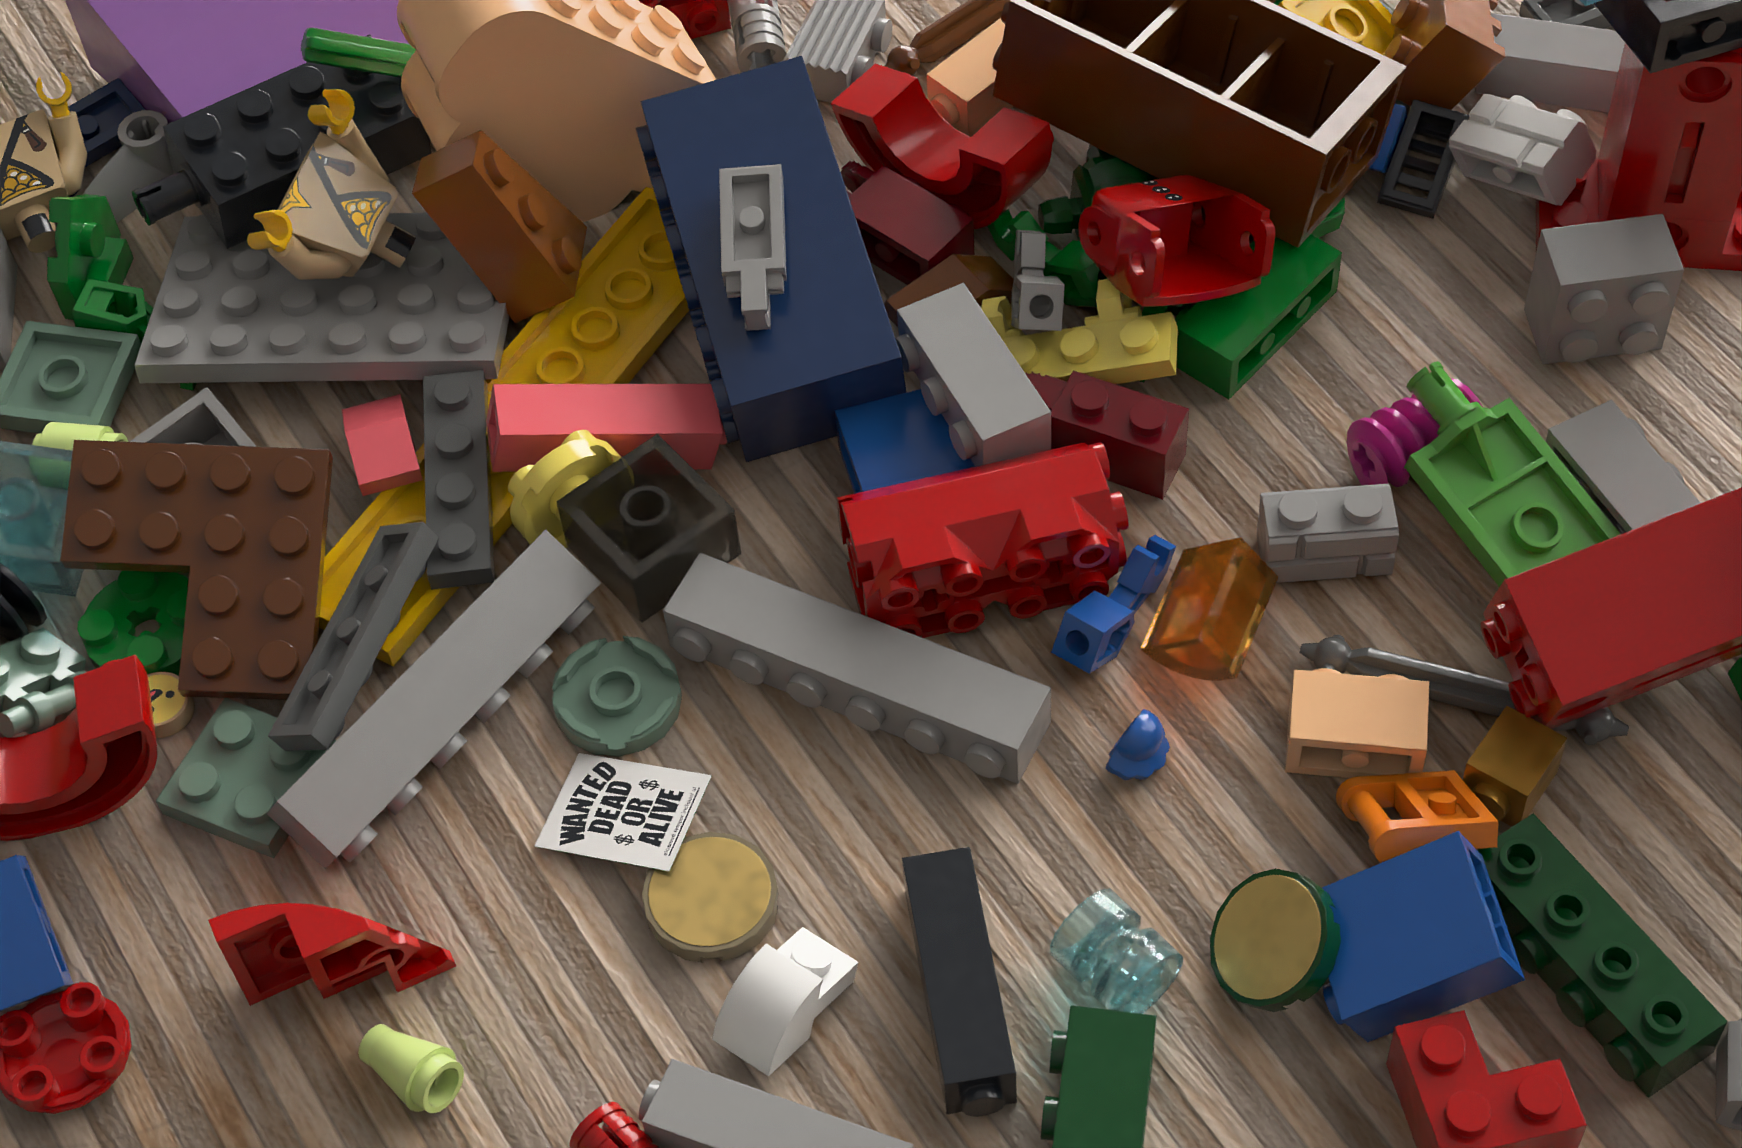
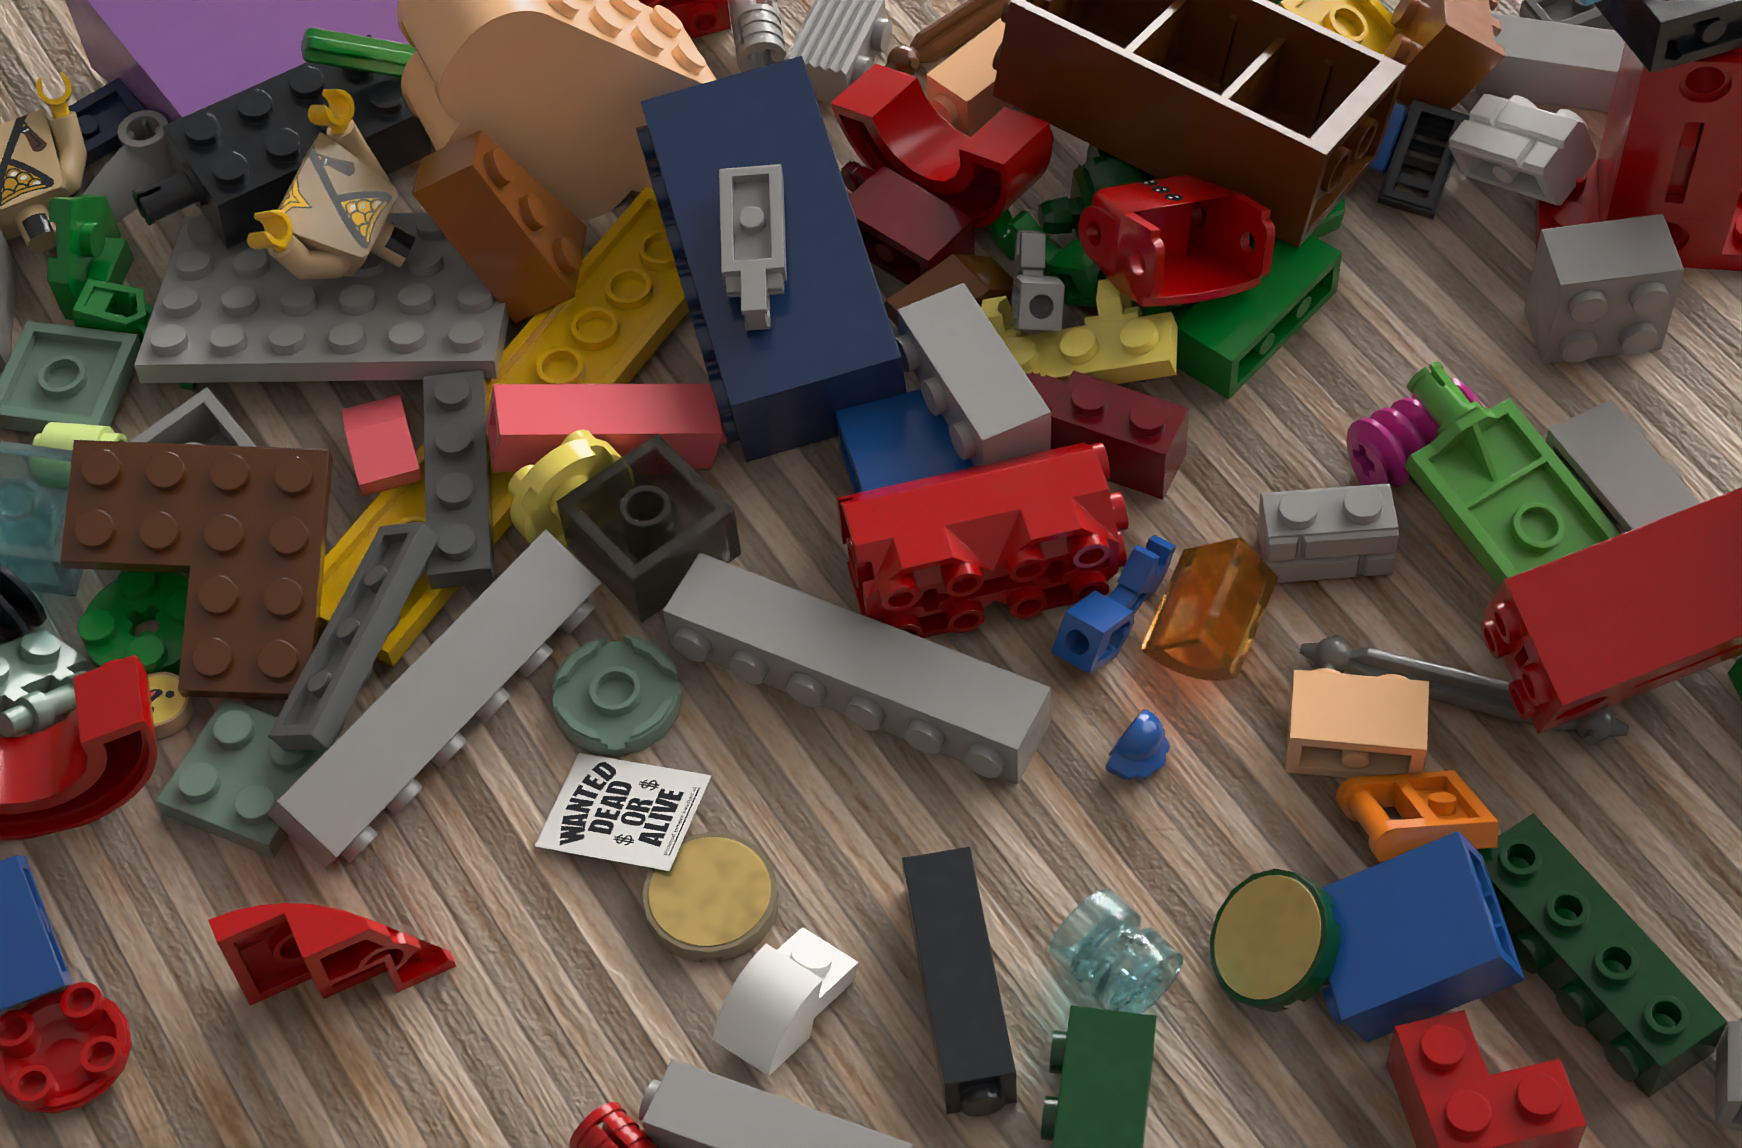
(414, 1068): yellowish green cone -> none
(1514, 765): pearl gold brick -> none

